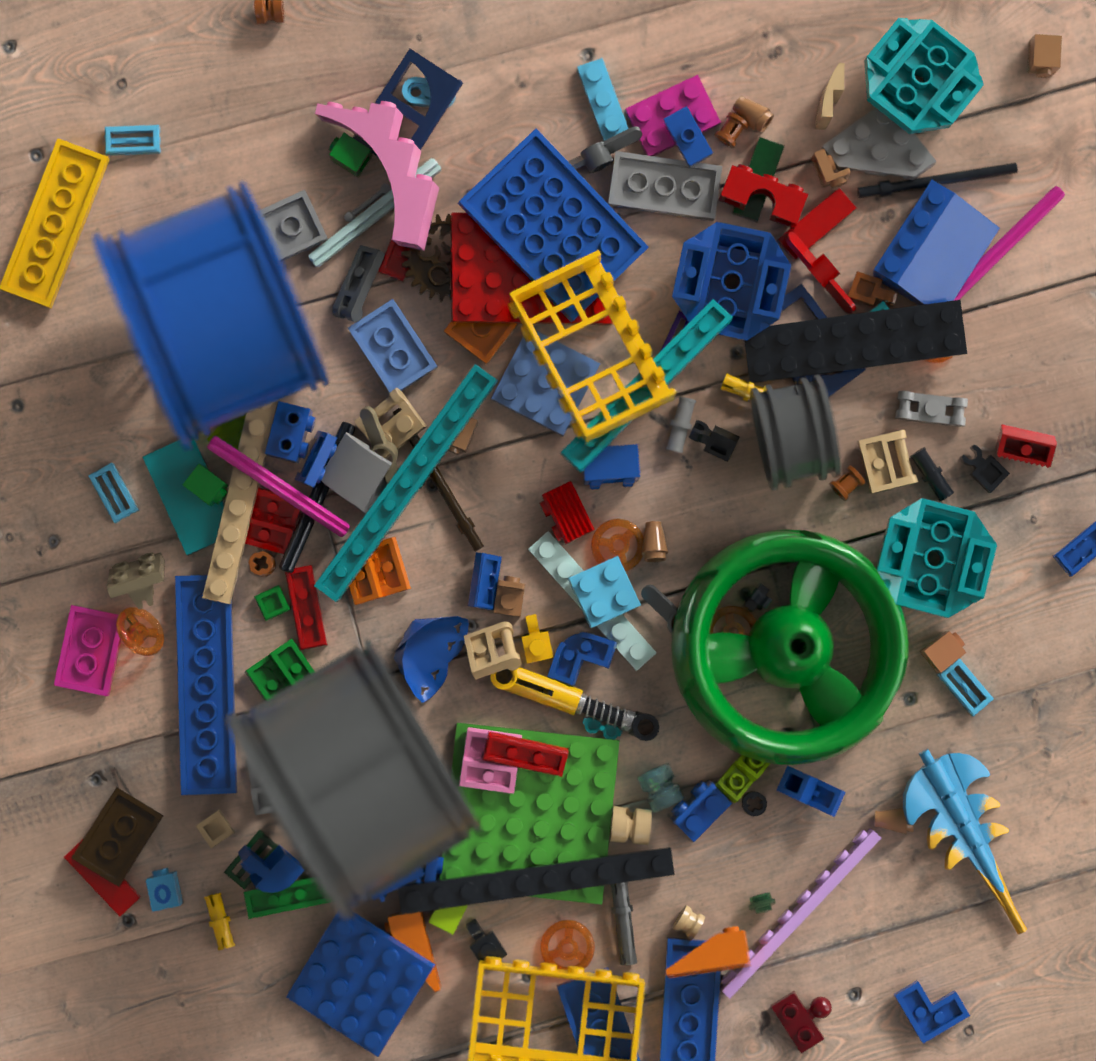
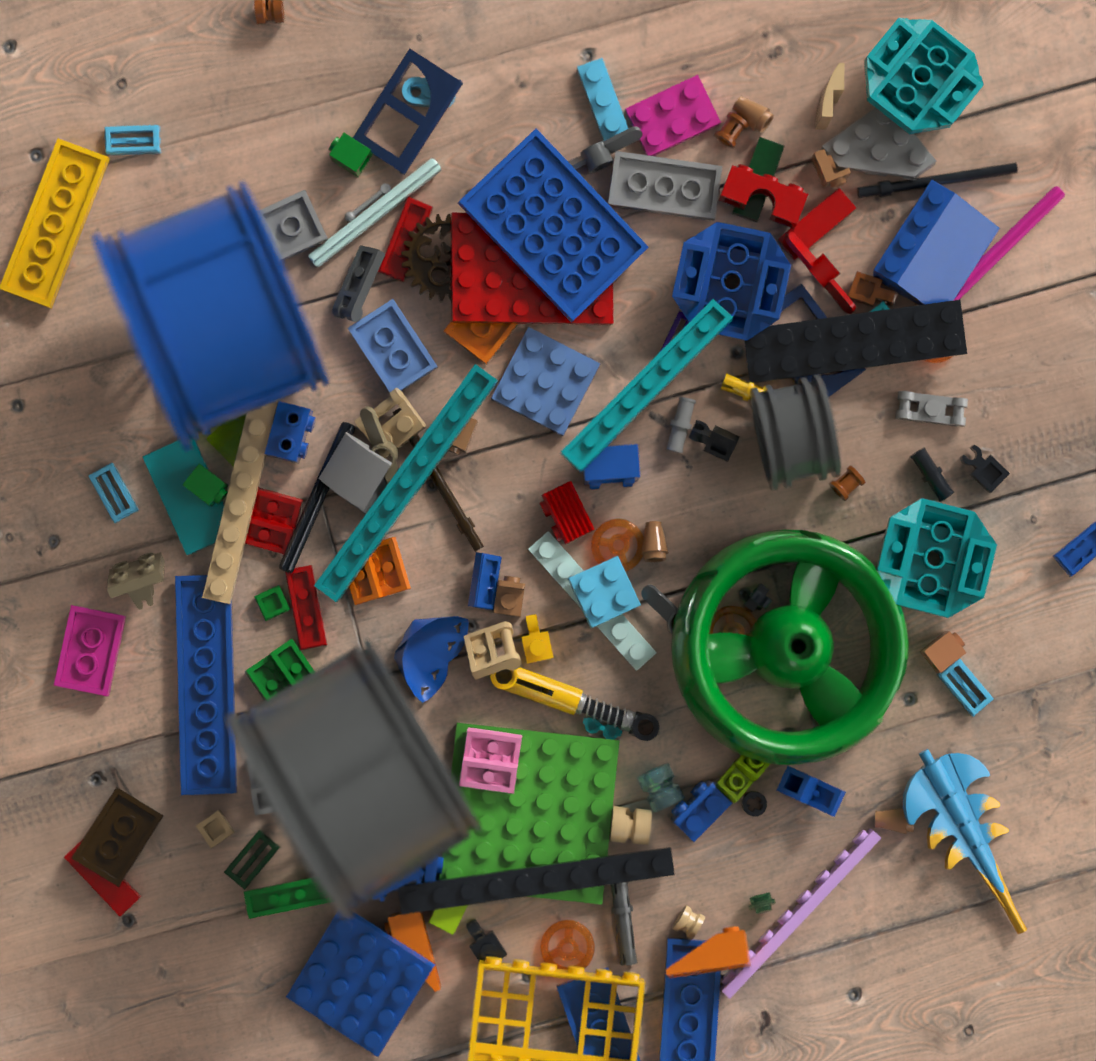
(137, 633): clear orange piece -> none
(164, 890): dark azure brick -> none
(219, 921): yellow pin -> none
(270, 561): dark orange bush -> none
(274, 872): blue brick -> none
(278, 486): dark pink axle -> none
(321, 451): blue plate -> none
(412, 196): bright pink arch -> none
(525, 754): red tile -> none
(577, 649): blue plate -> none
(627, 329): yellow window -> none
(688, 136): blue plate -> none
(799, 1020): dark red plate -> none
(879, 465): tan plate -> none
(928, 1018): blue plate -> none
(1026, 445): red brick -> none
(1044, 55): medium nougat brick -> none

